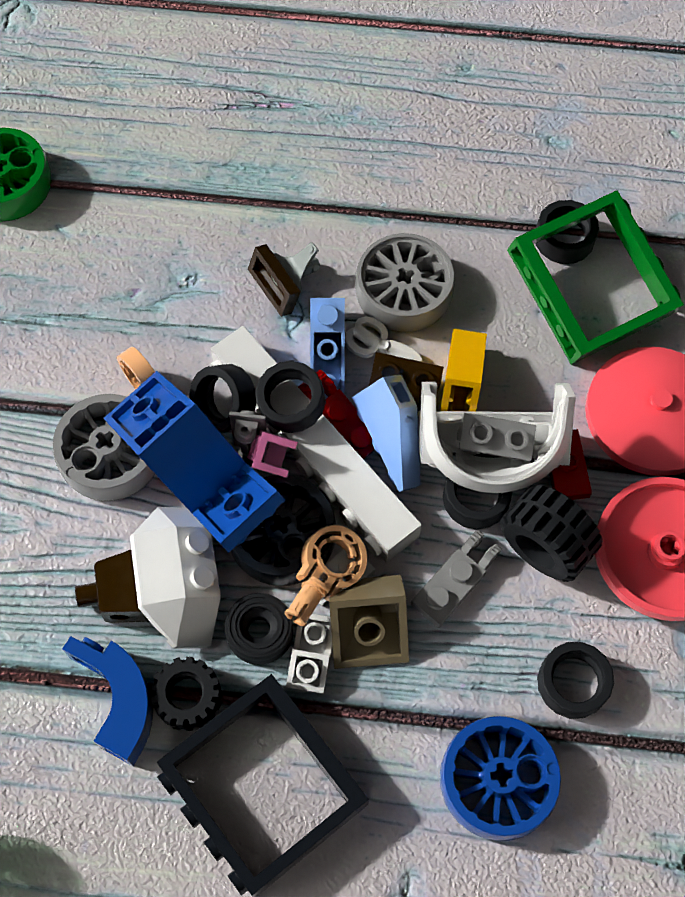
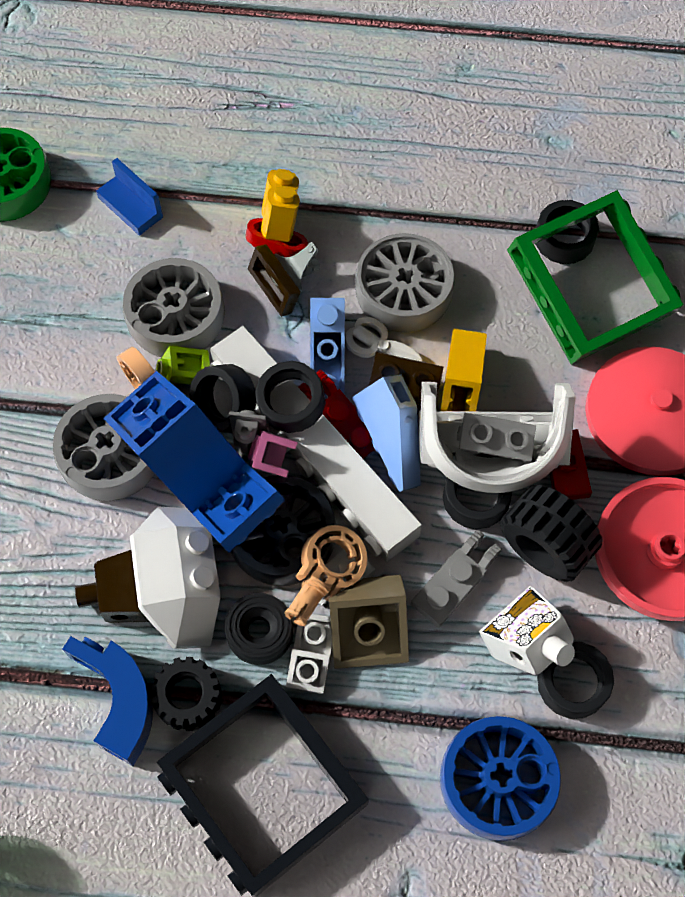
(131, 199): none -> blue panel
(173, 306): none -> light grey piece
(182, 363): none -> lime bracket
(280, 205): none -> yellow brick
(285, 249): none -> red plate
(529, 634): none -> white torso

